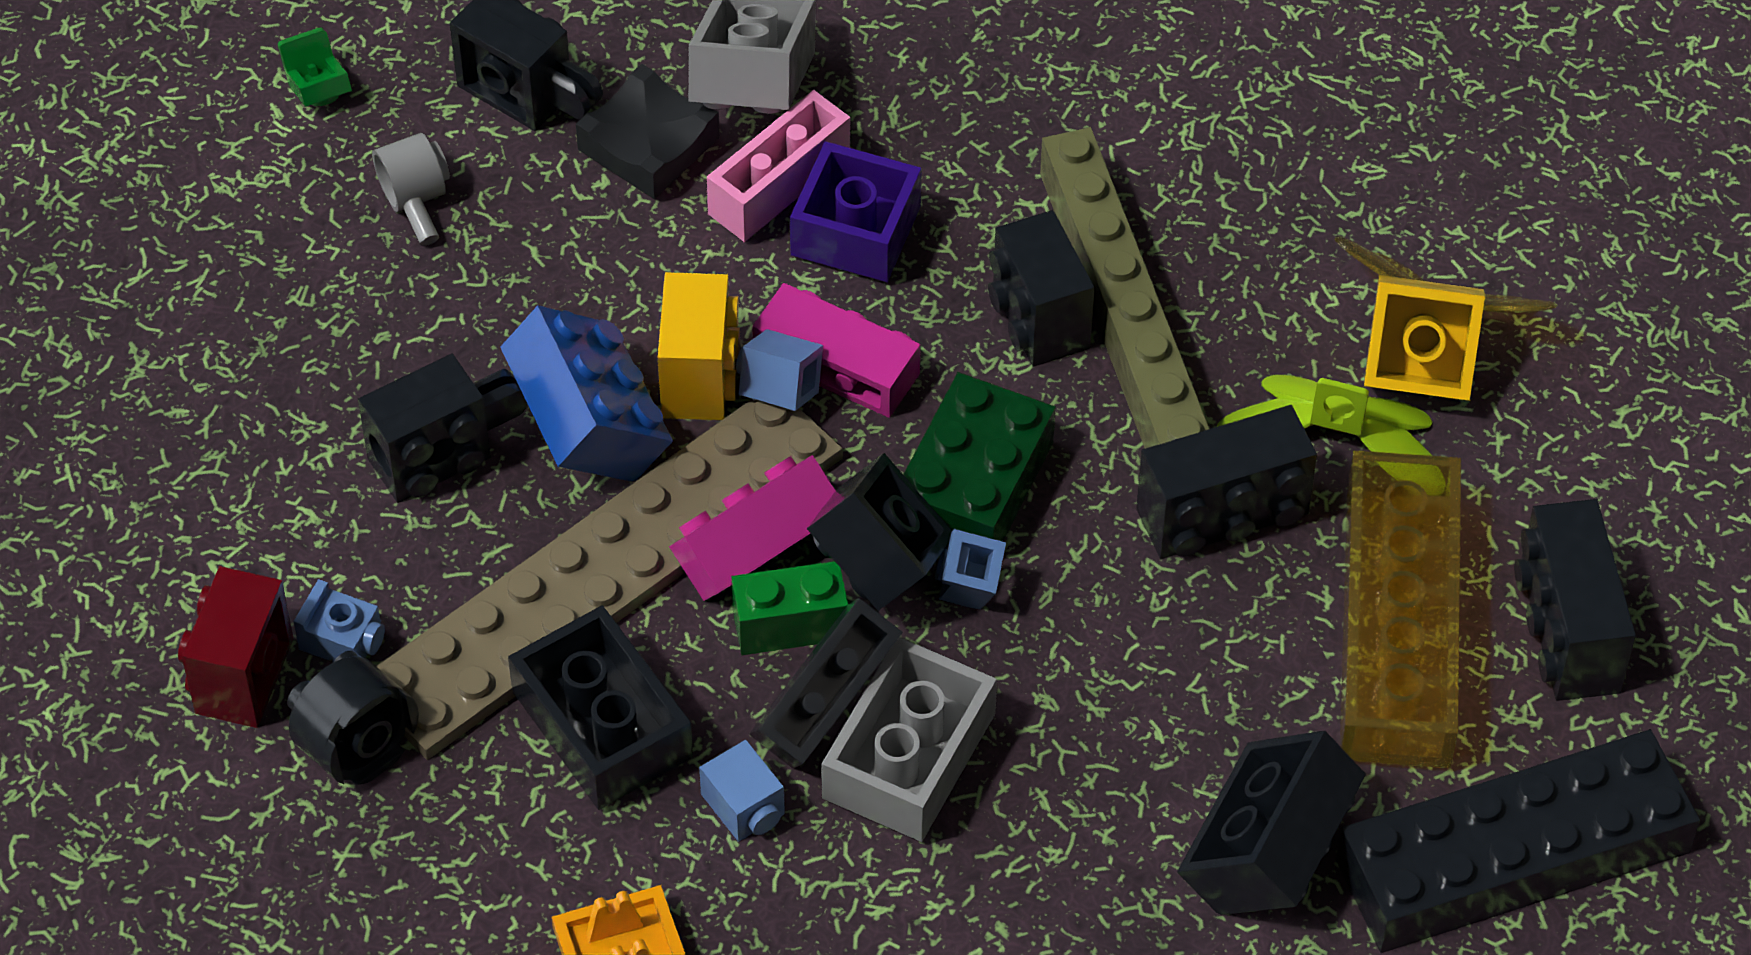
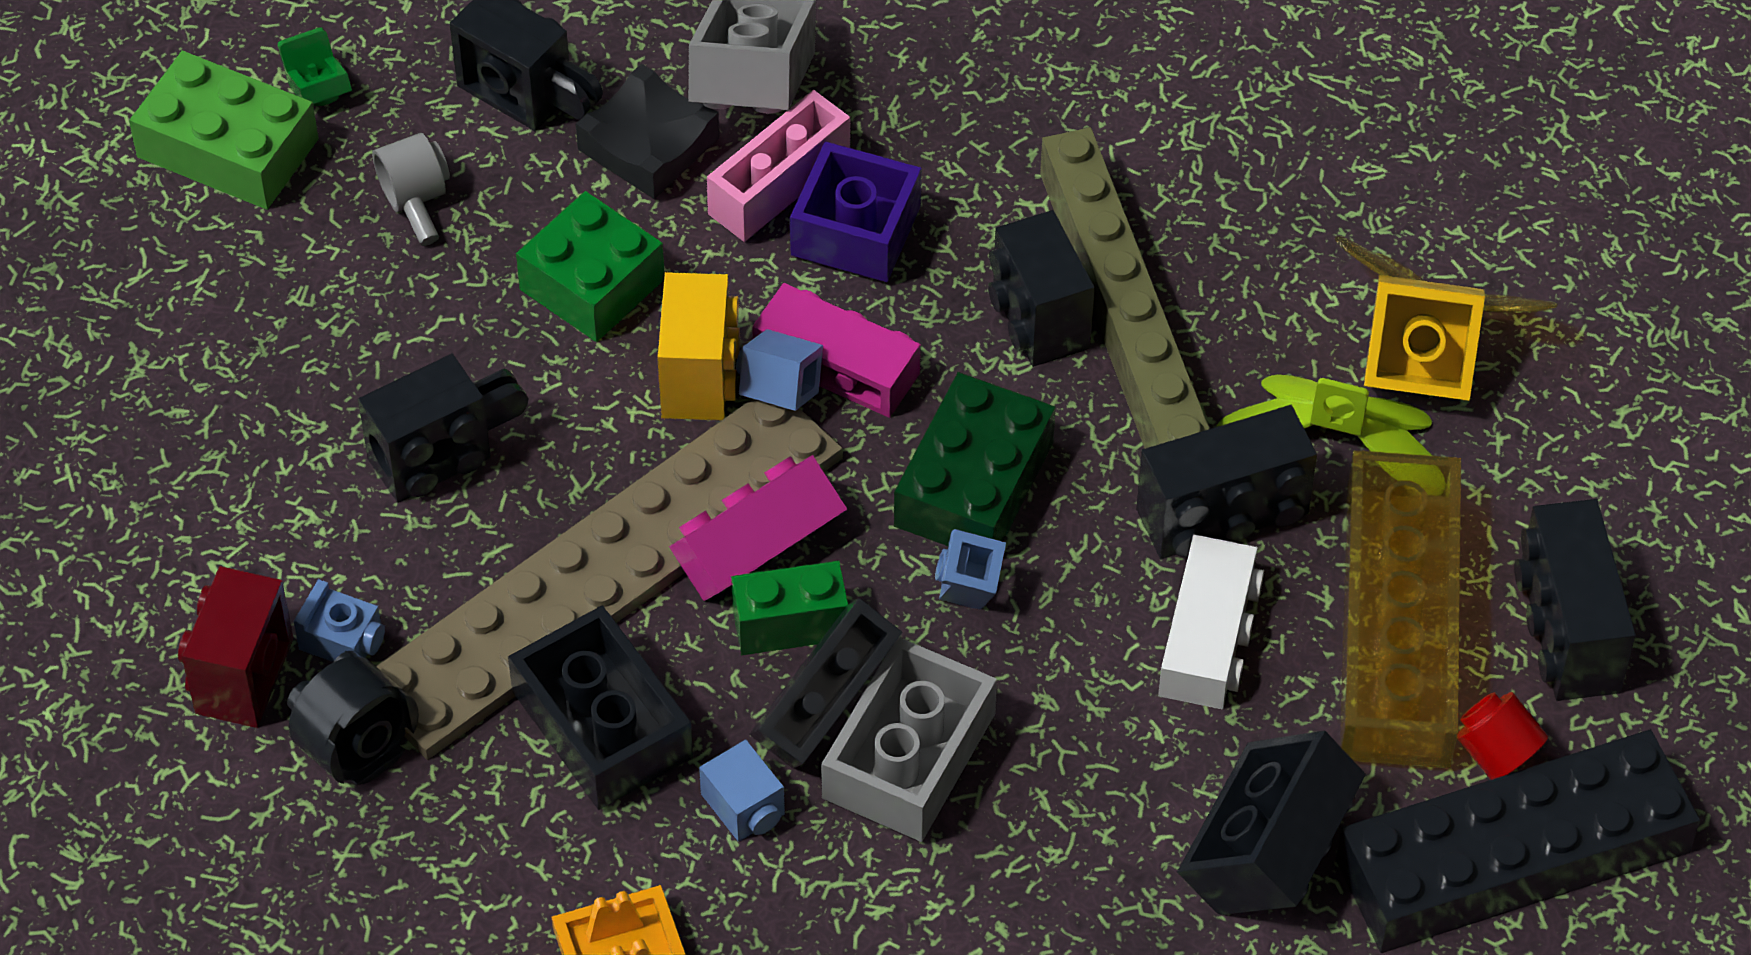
(224, 129): none -> bright green brick
(586, 394): blue brick -> none
(590, 266): none -> green brick
(880, 532): black brick -> none
(1210, 622): none -> white brick
(1500, 734): none -> red piece

